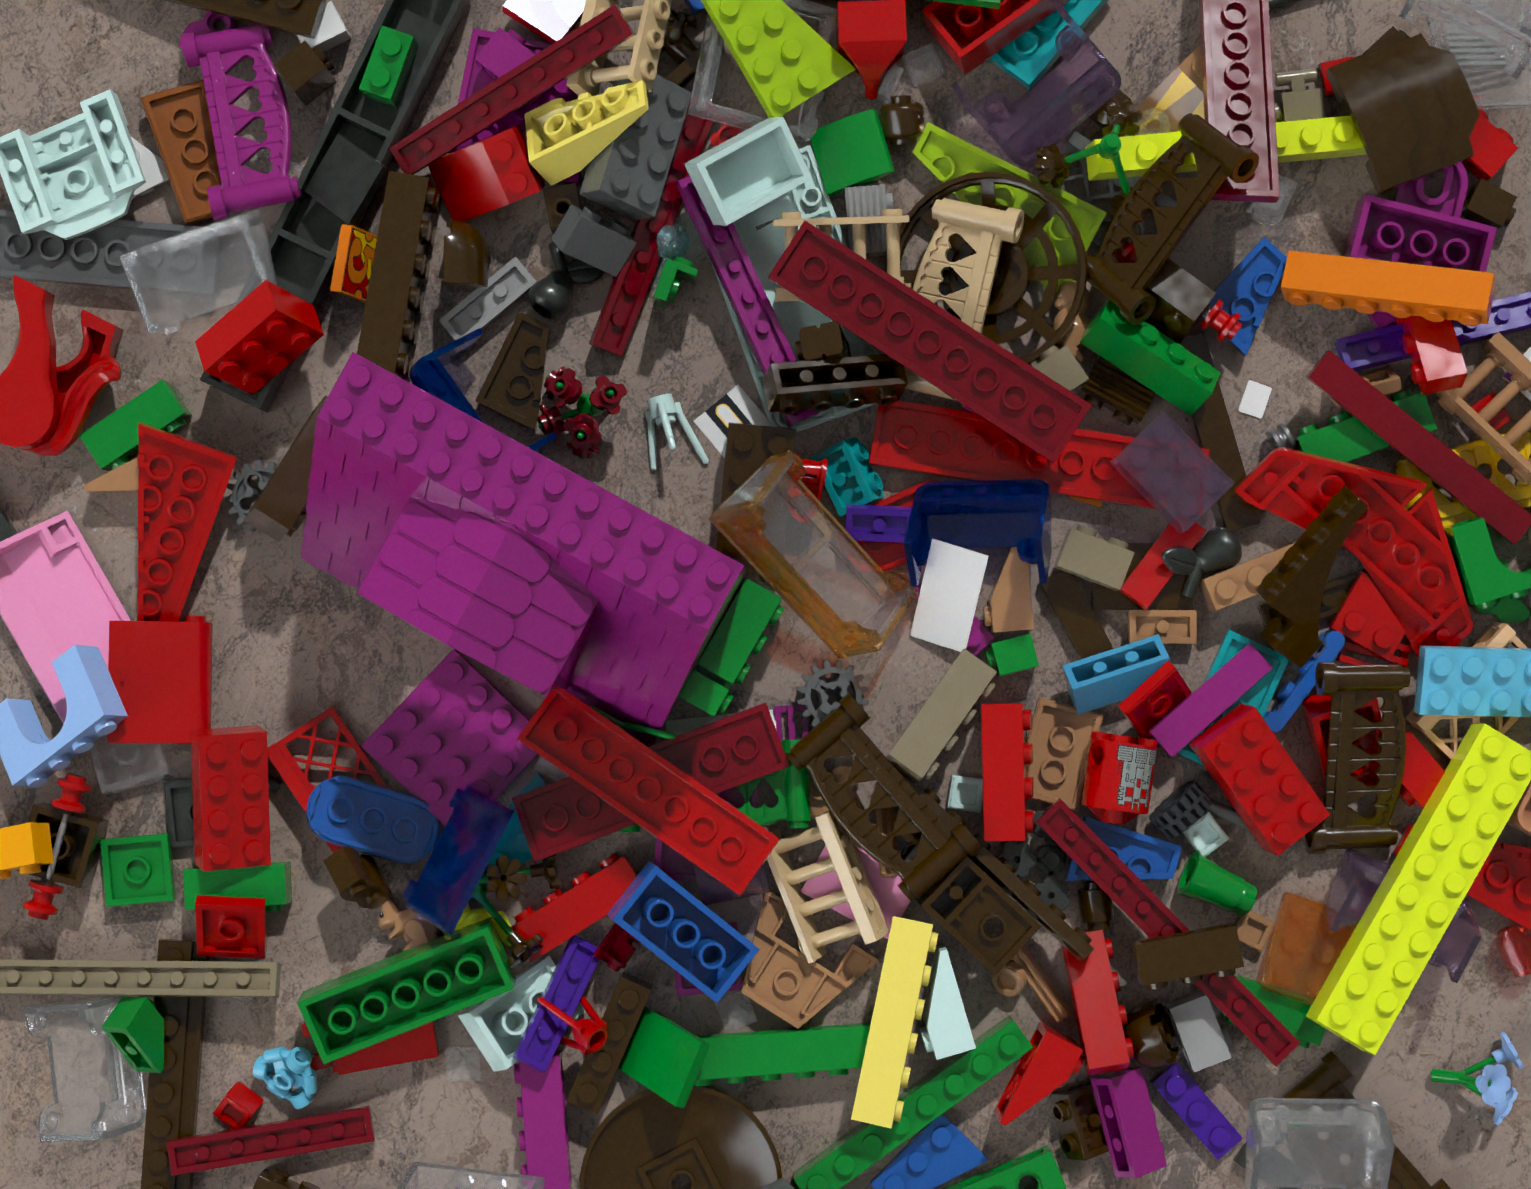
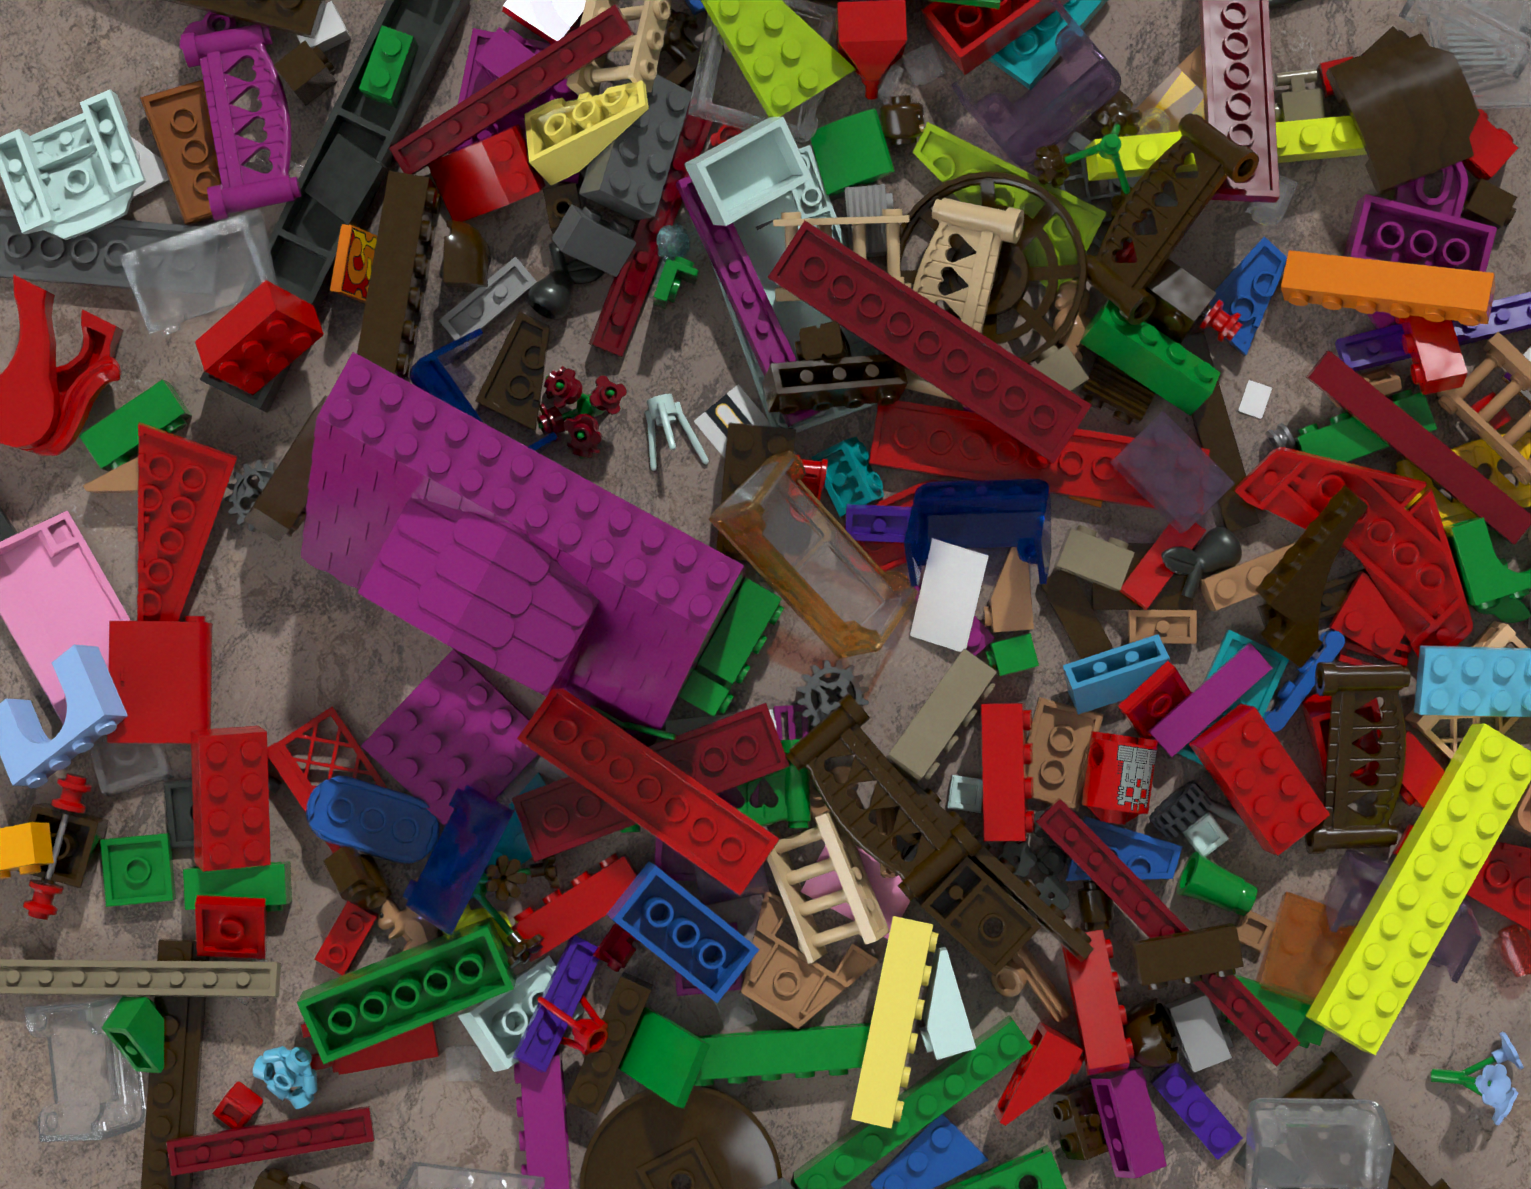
(346, 937): none -> red piece

